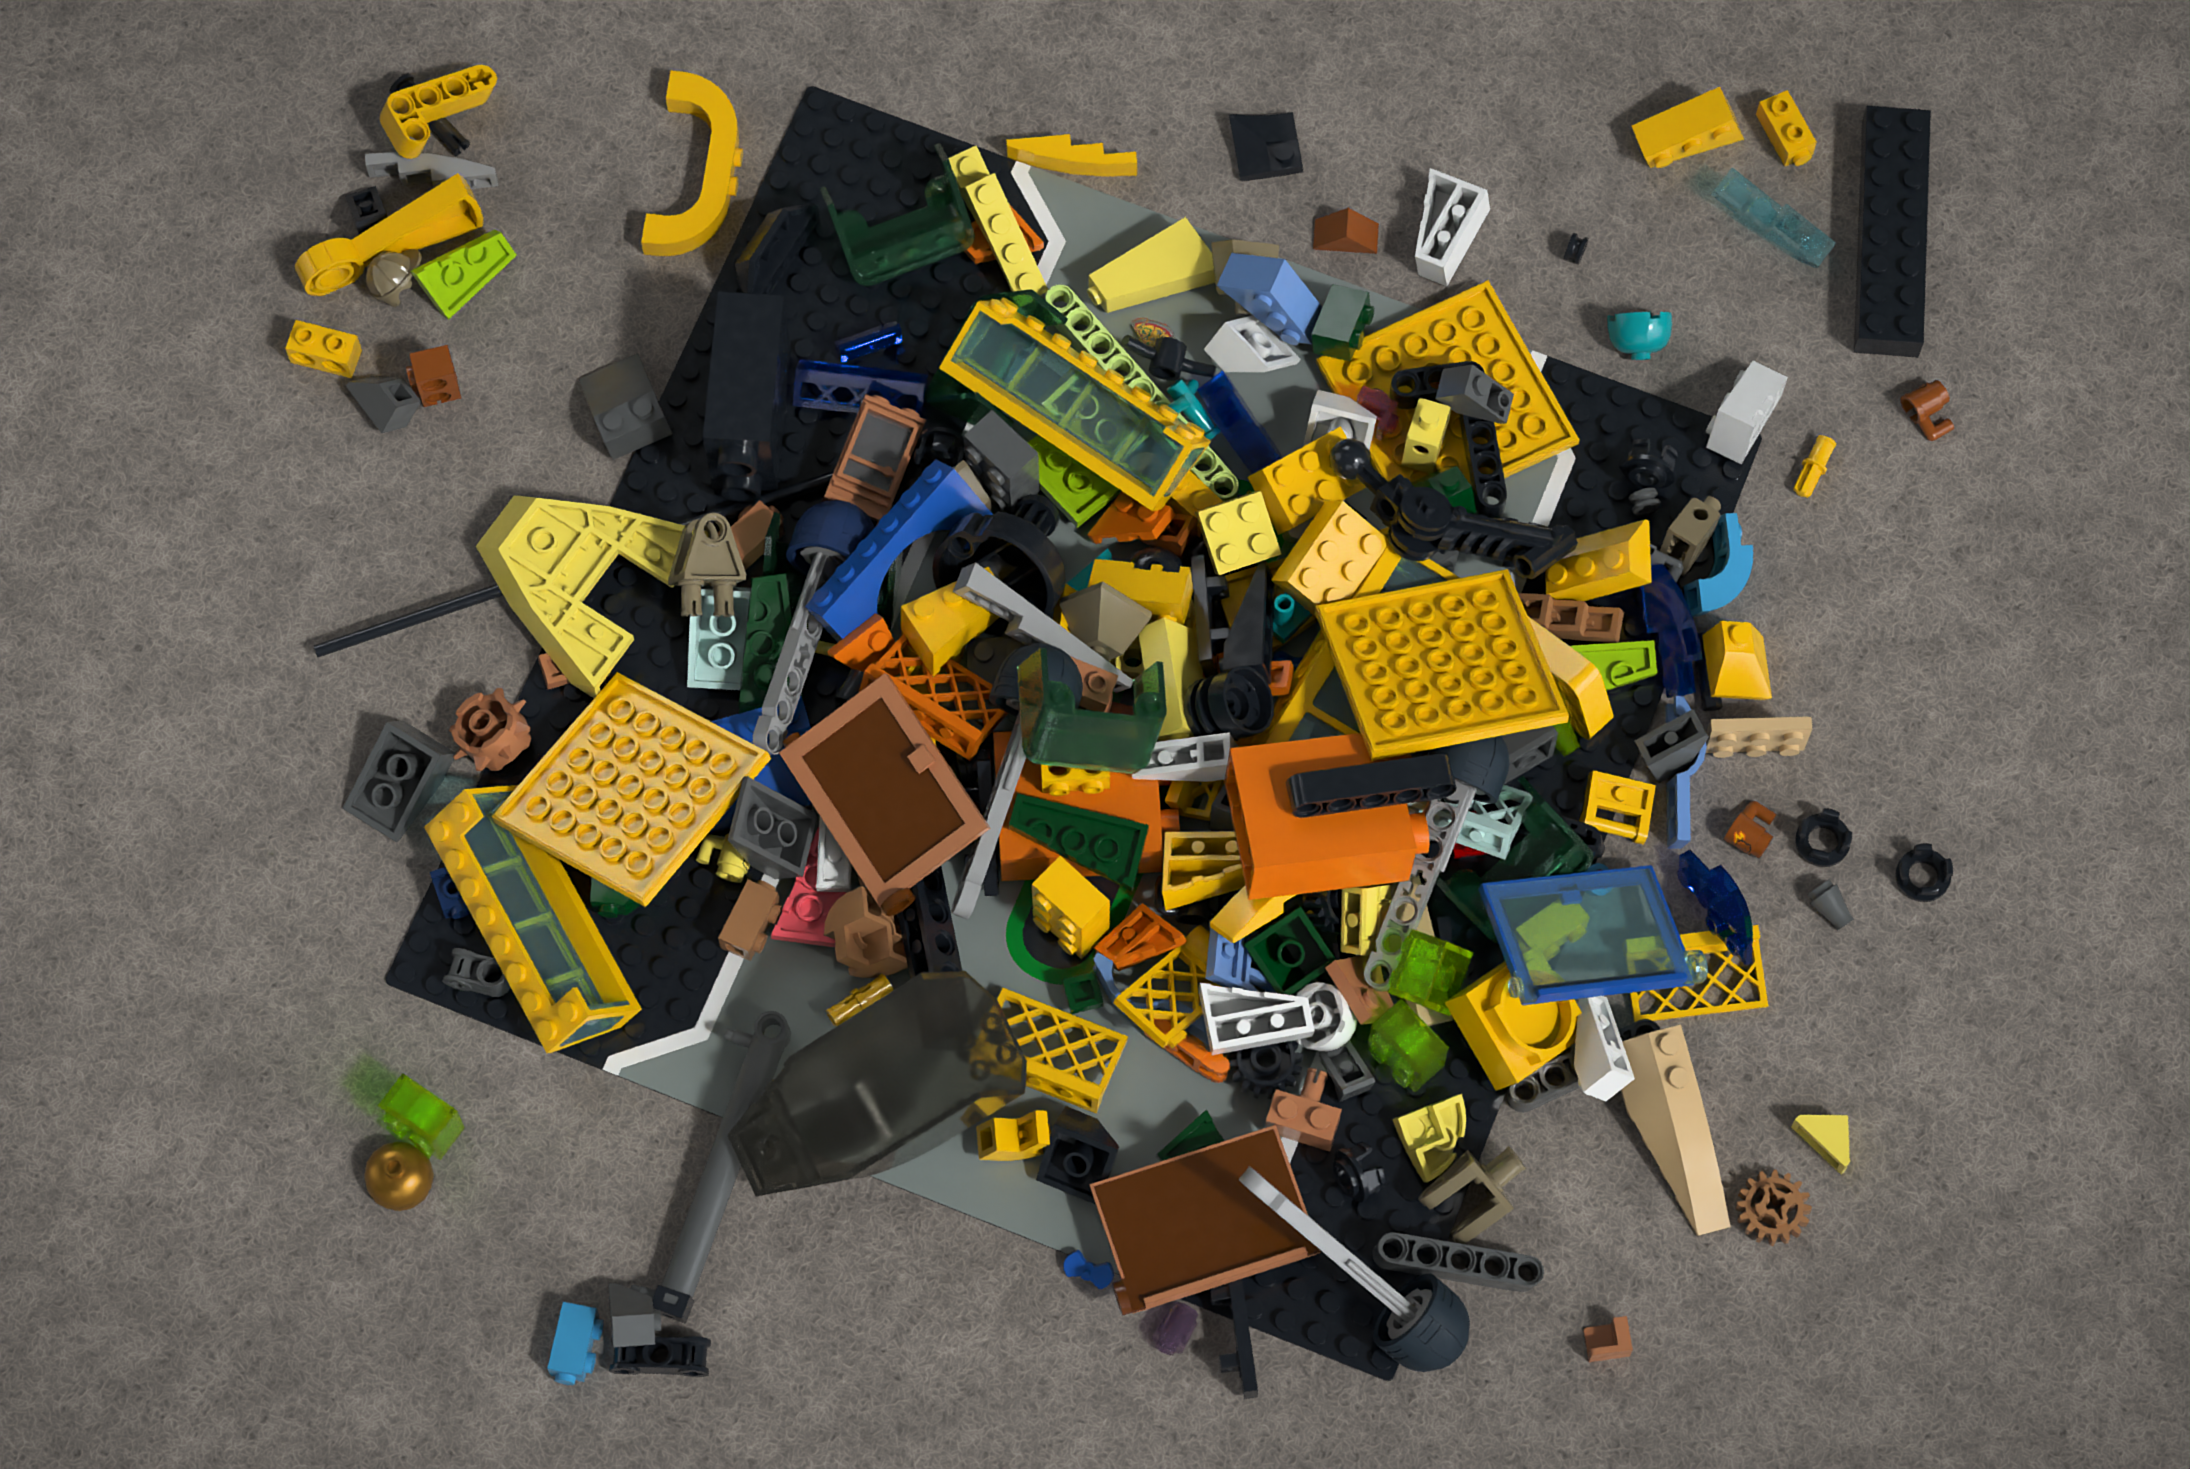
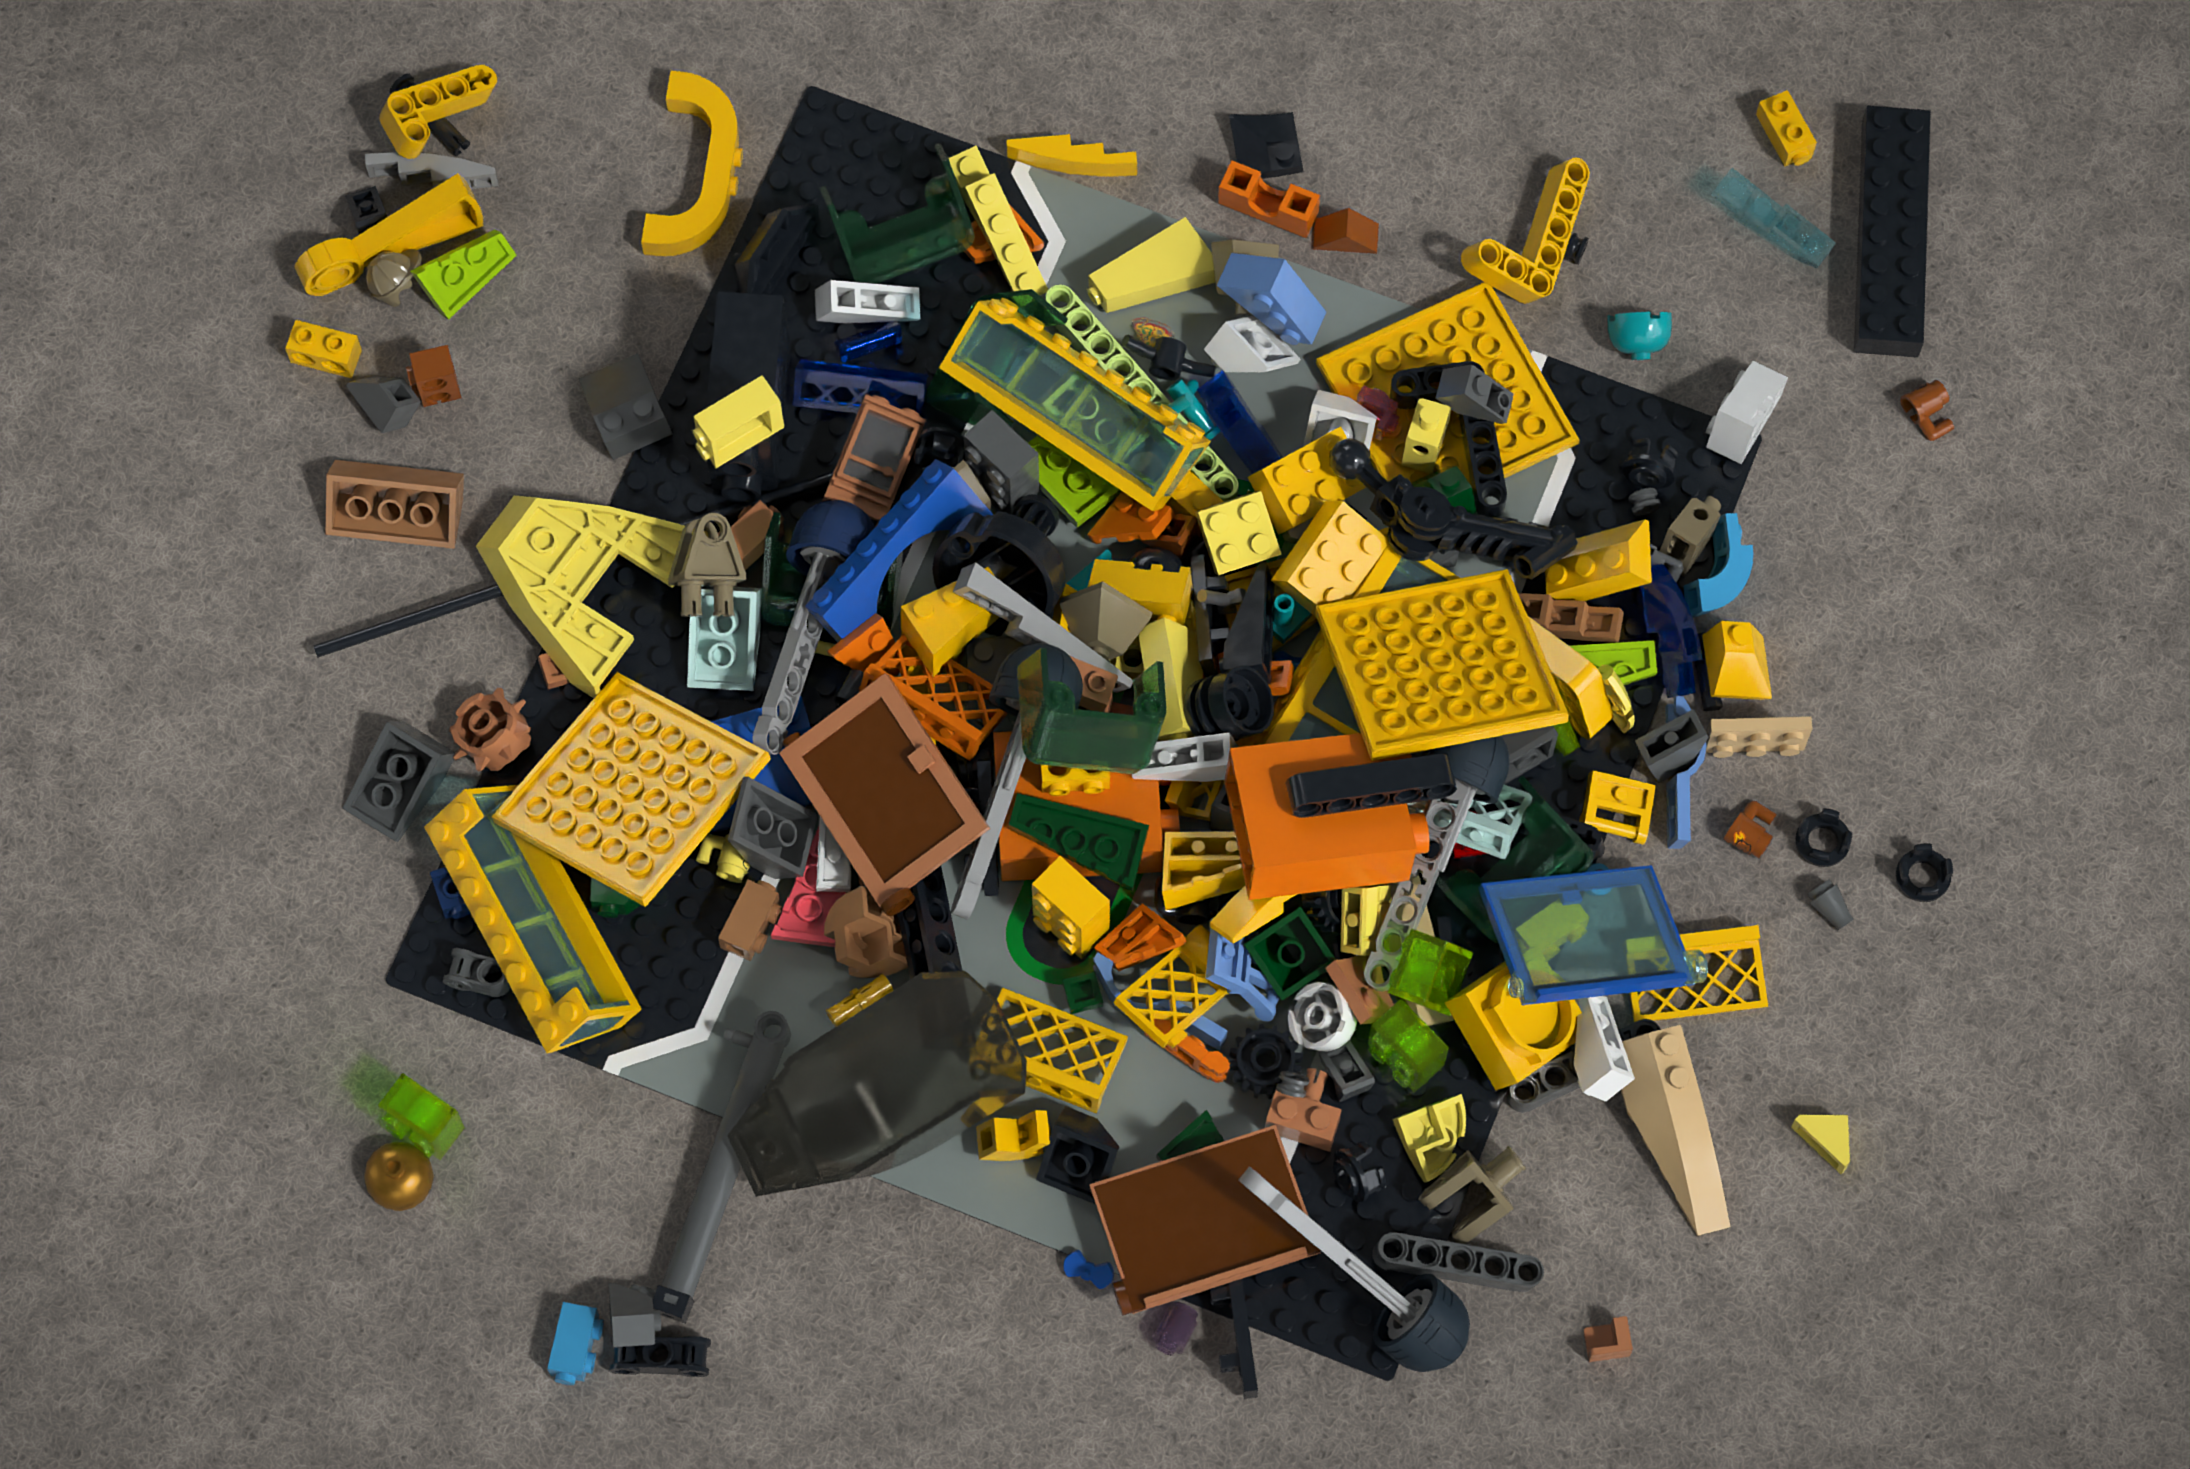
(393, 503): none -> medium nougat slope
(738, 422): none -> light yellow window
(765, 635): dark green wing -> none
(866, 302): none -> white slope
(1225, 602): none -> flat silver bar
(1249, 194): none -> orange arch
(1251, 1019): white wedge -> none
(1292, 1084): none -> dark grey bush
(1342, 323): brick -> none
(1448, 225): white wedge -> none
(1536, 270): none -> yellow beam
(1619, 698): none -> light yellow brick
(1688, 129): yellow wedge -> none
(1724, 901): clear blue slope -> none
(1778, 1221): medium nougat gear -> none
(1814, 466): yellow axle -> none

